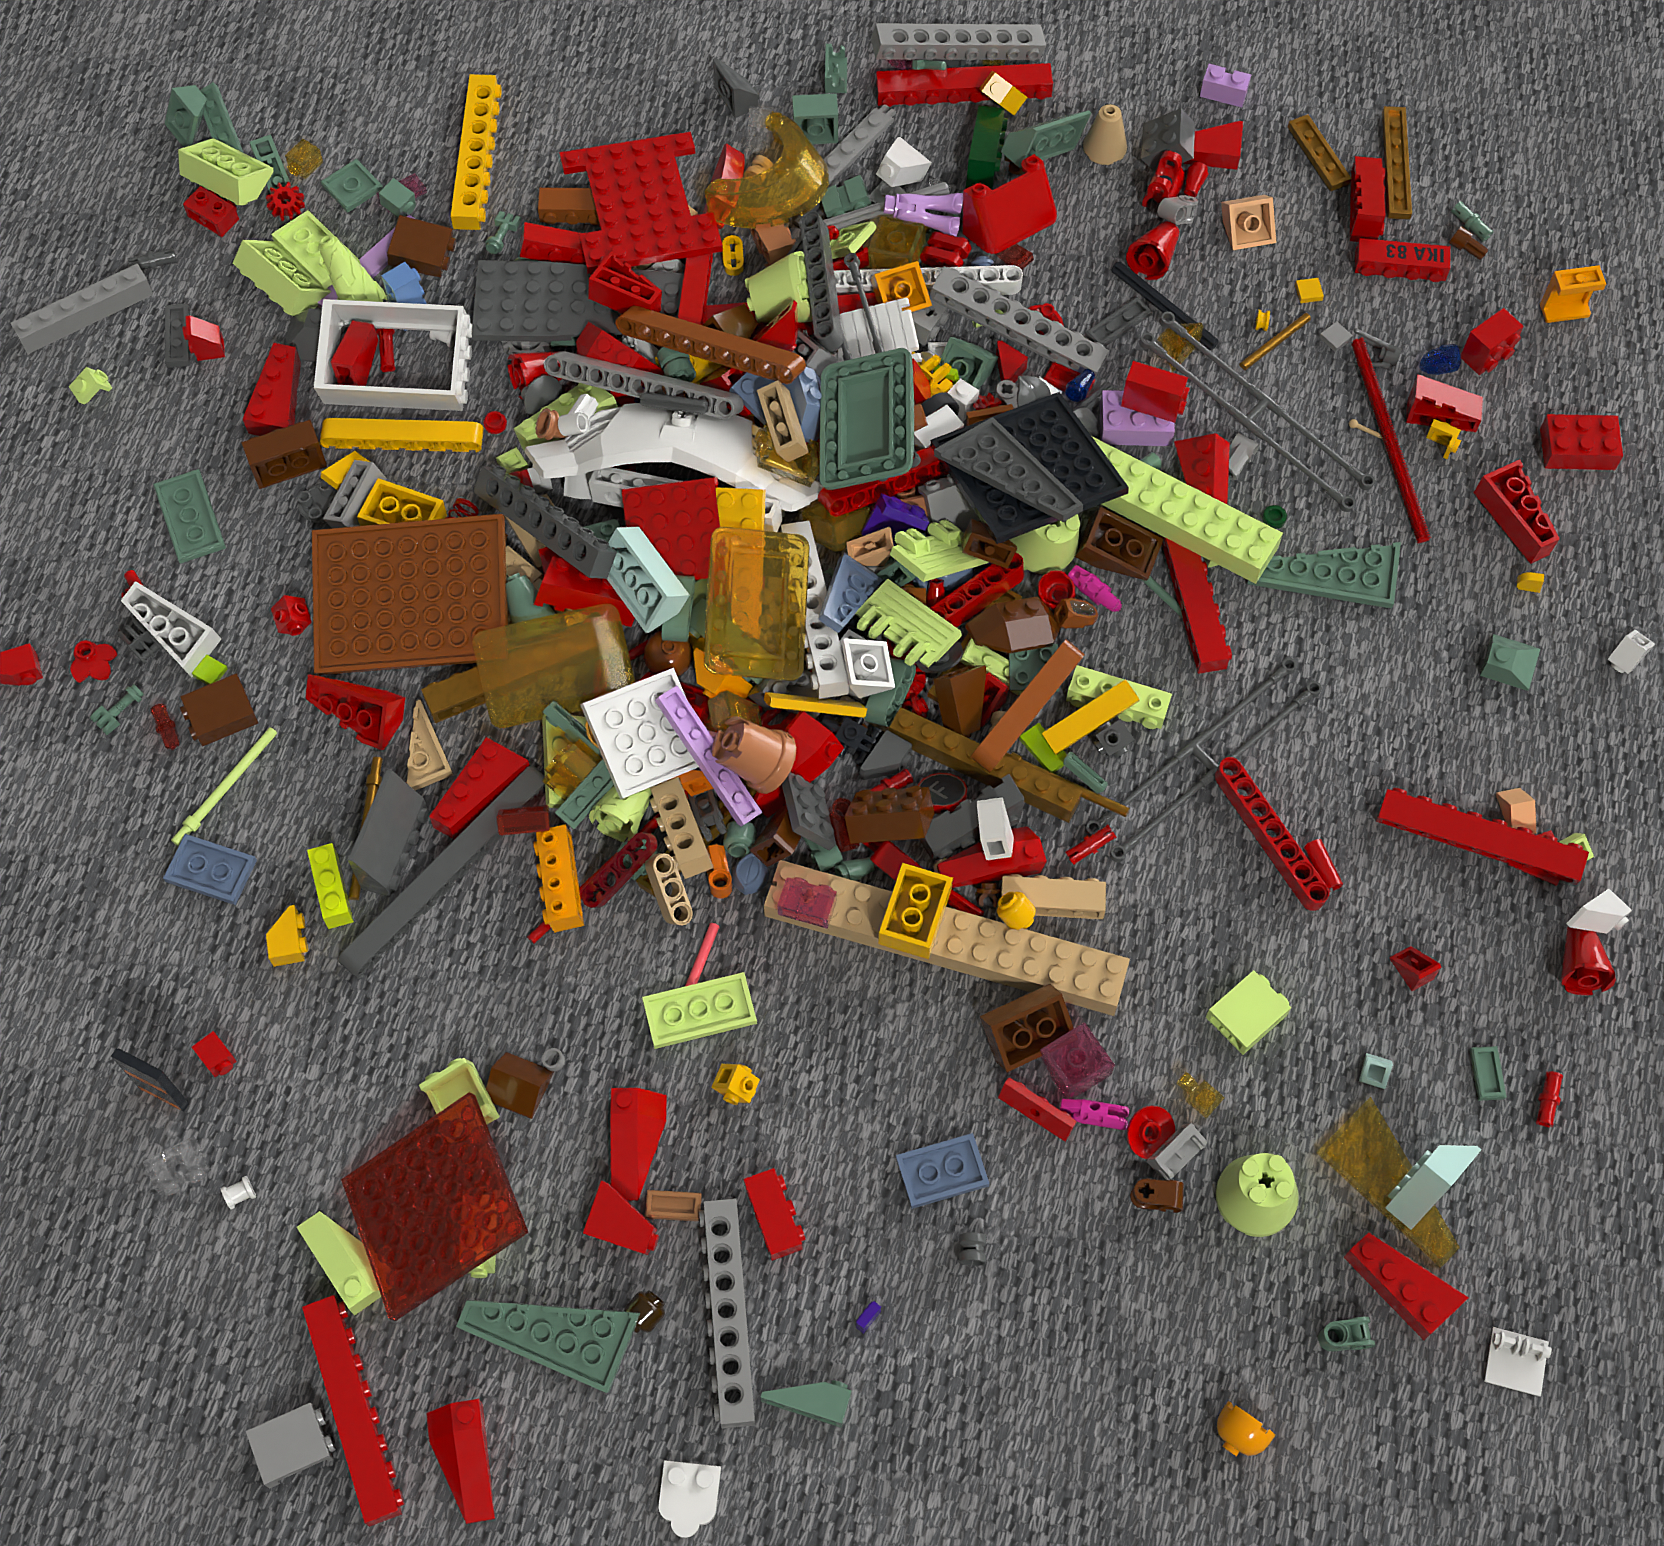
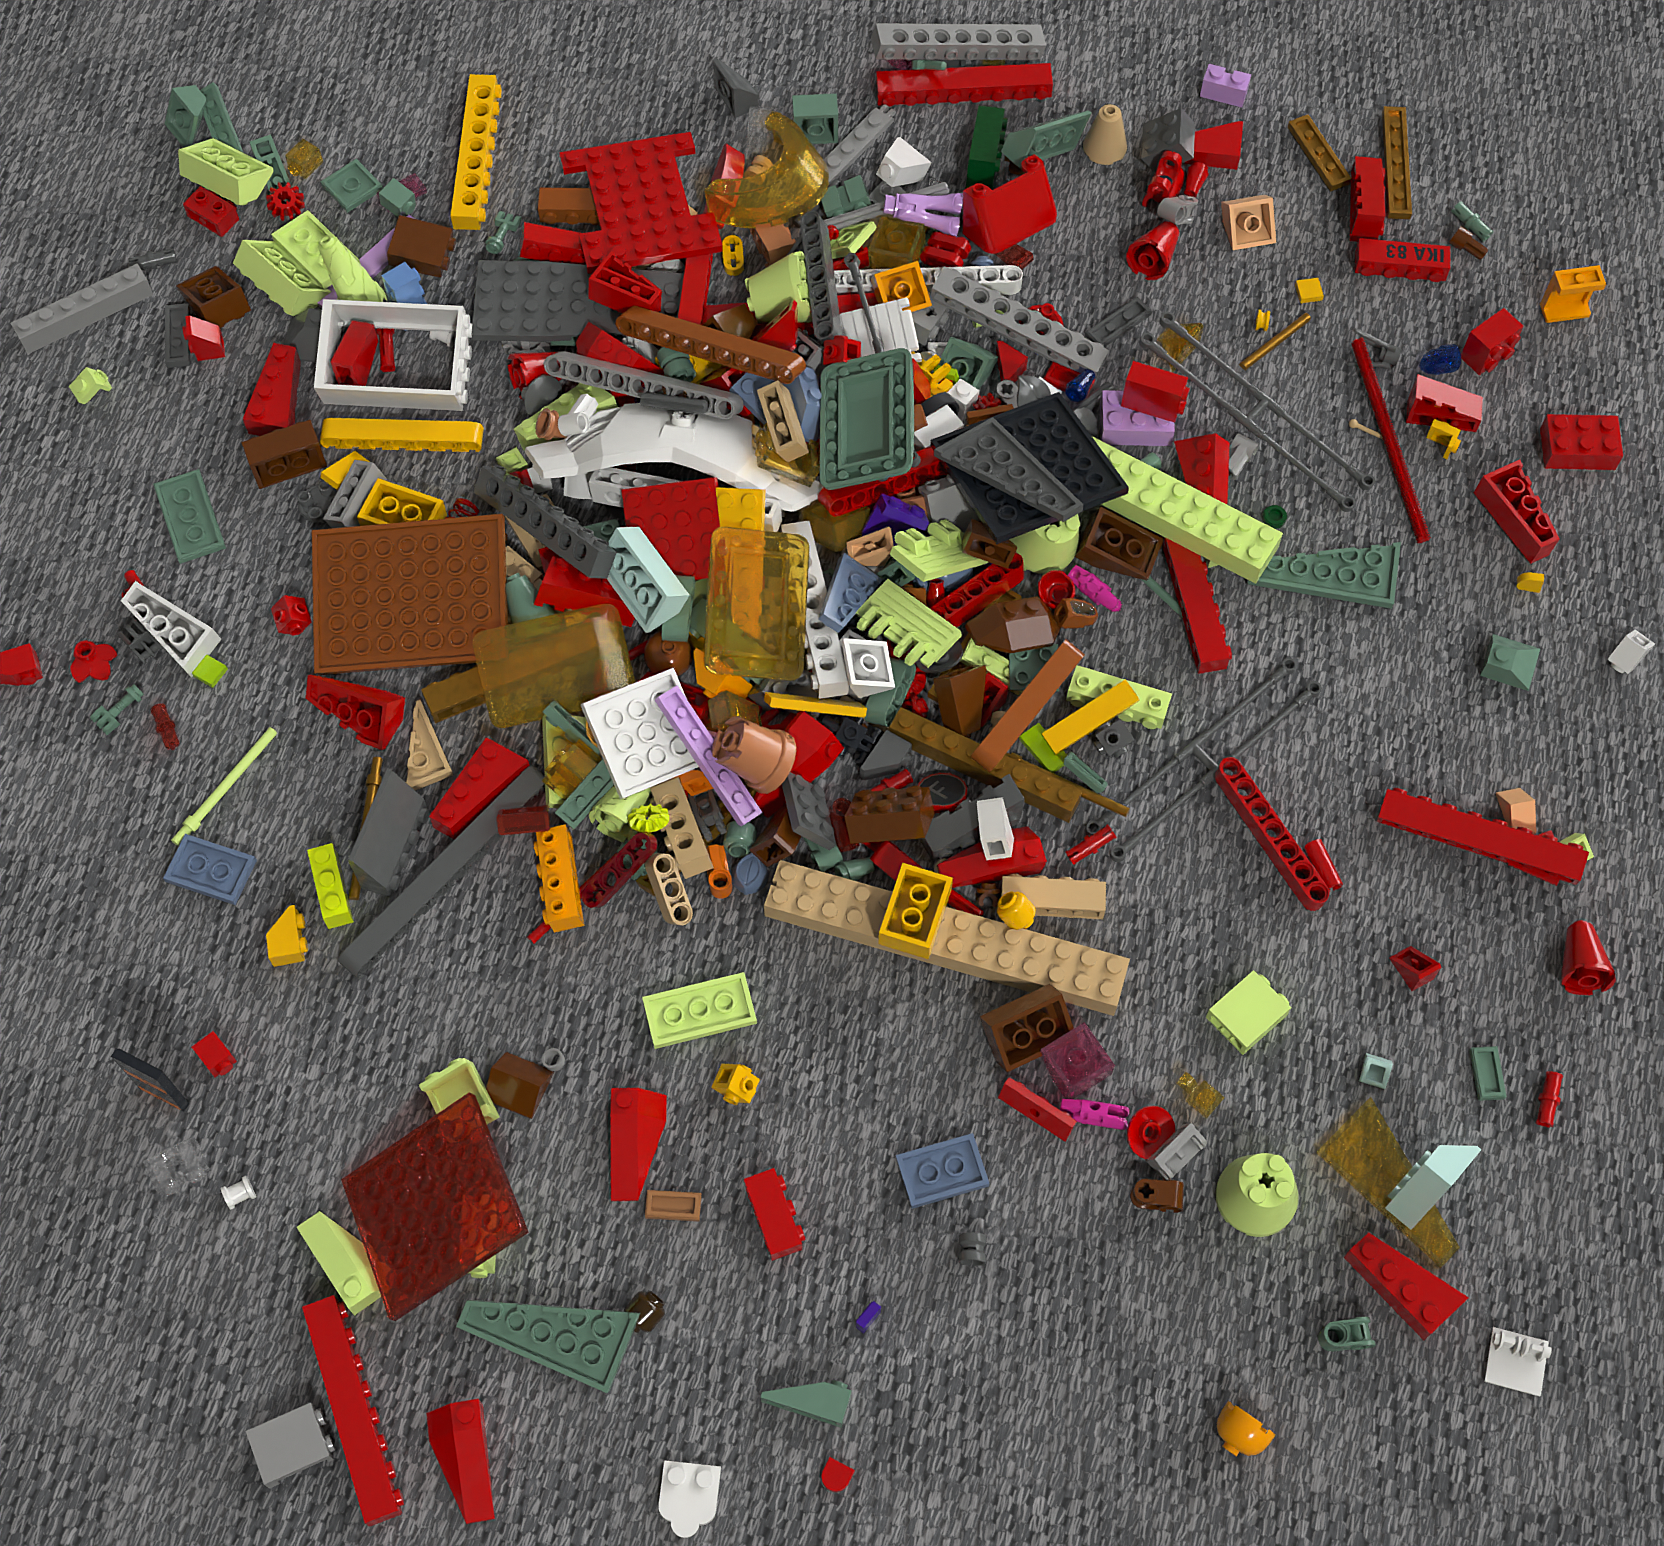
(214, 297): none -> reddish brown slope
(218, 710): reddish brown brick -> none
(495, 422): red plate -> none
(619, 1222): red slope -> none
(657, 818): none -> neon yellow gear
(702, 954): coral bar -> none
(726, 1214): light grey brick -> none
(816, 911): clear pink brick -> none
(835, 70): sand green hinge -> none
(836, 1475): none -> red tile
(840, 350): none -> red brick
(1003, 93): yellow slope -> none
(1159, 301): black axle -> none
(1336, 336): light grey tile -> none
(1601, 914): white slope -> none

